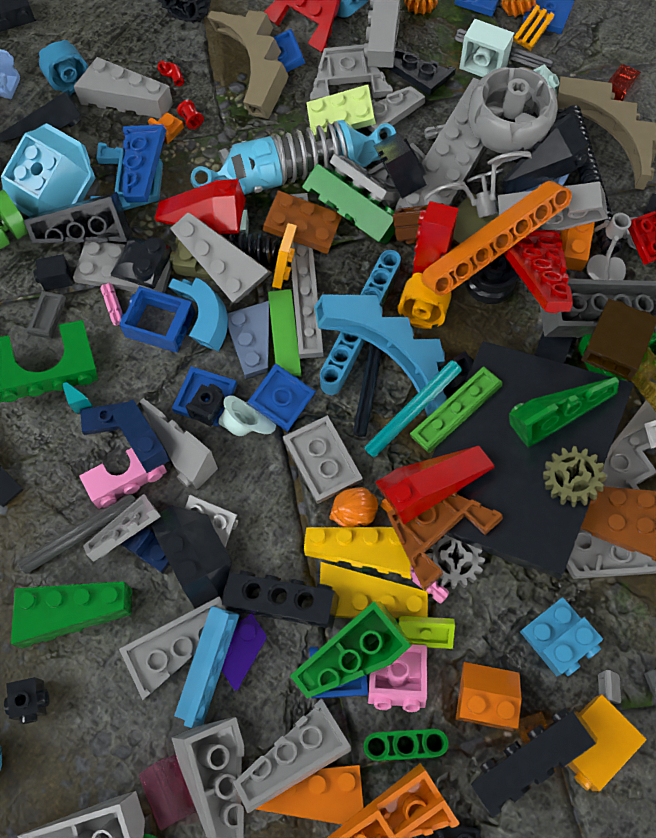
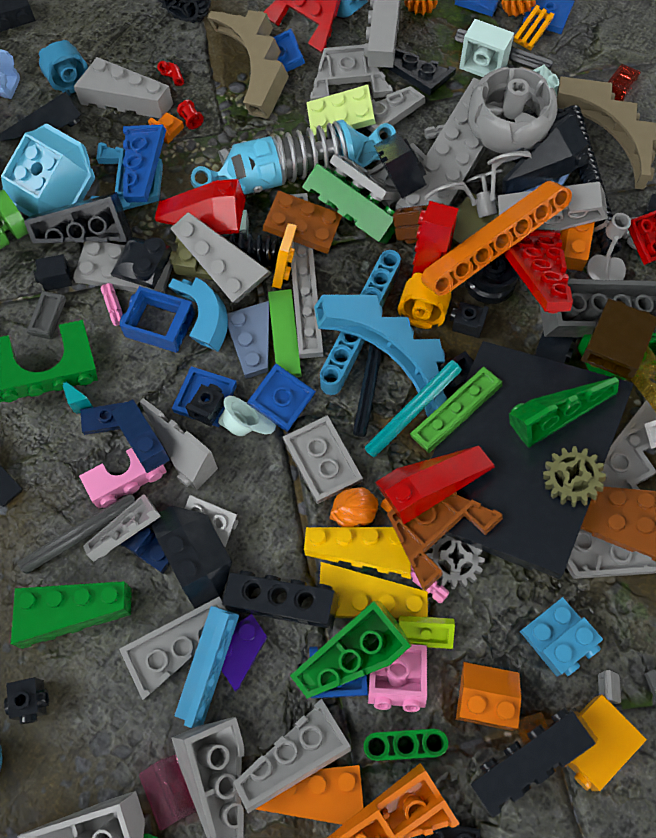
(468, 319): none -> black brick

